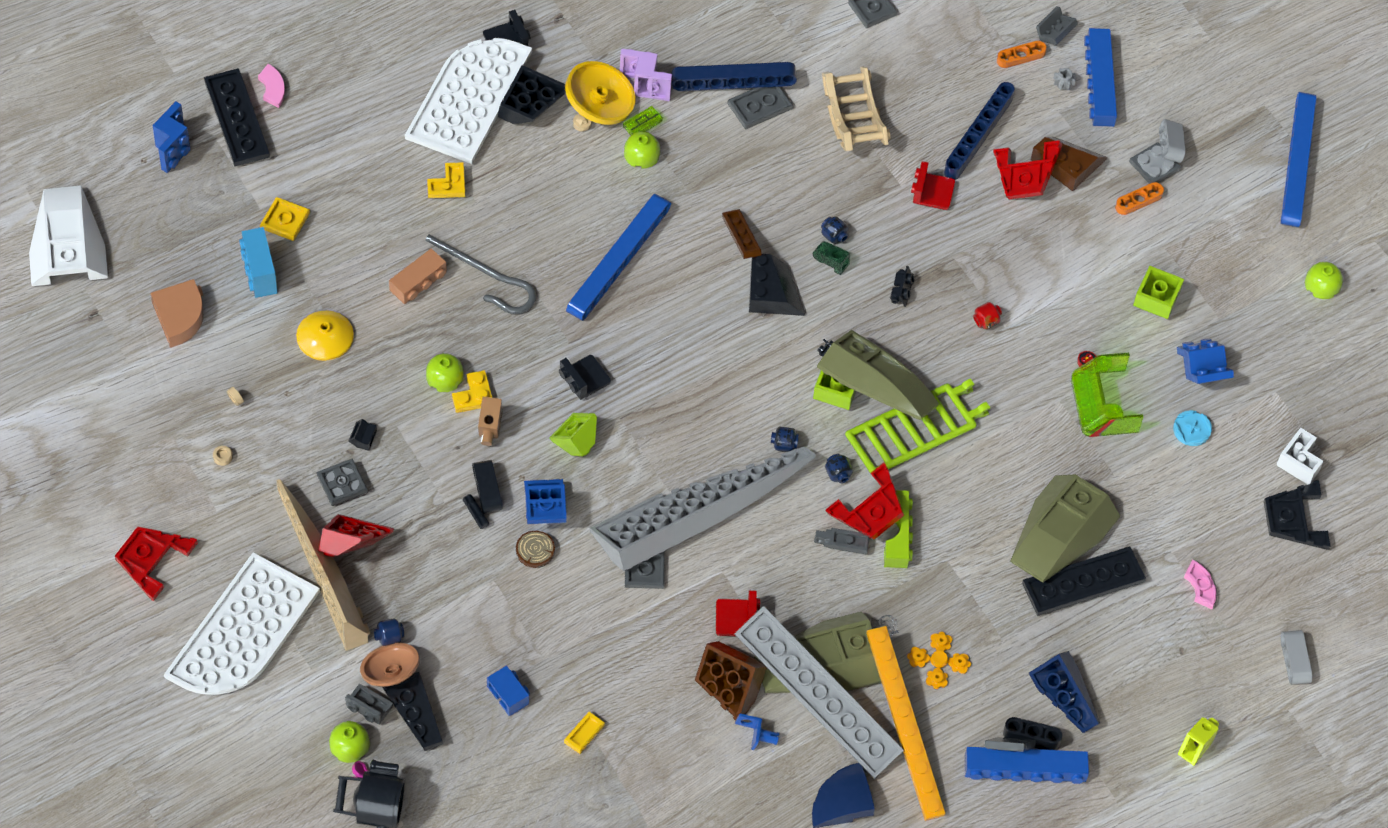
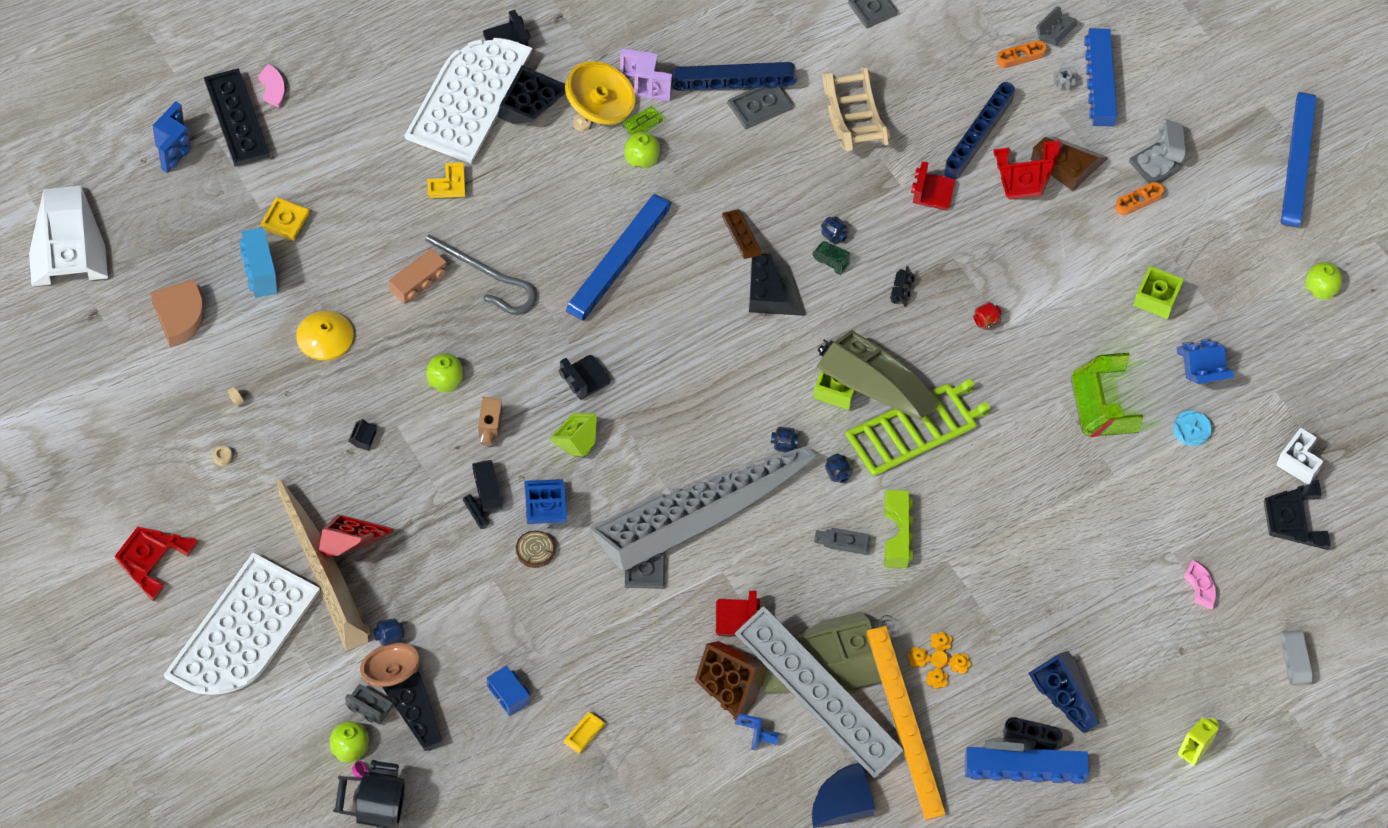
(342, 482): dark grey piece -> none
(472, 398): yellow plate -> none
(874, 513): red wing -> none
(1063, 526): olive wedge -> none
(1084, 357): tile -> none
(1085, 581): black plate -> none

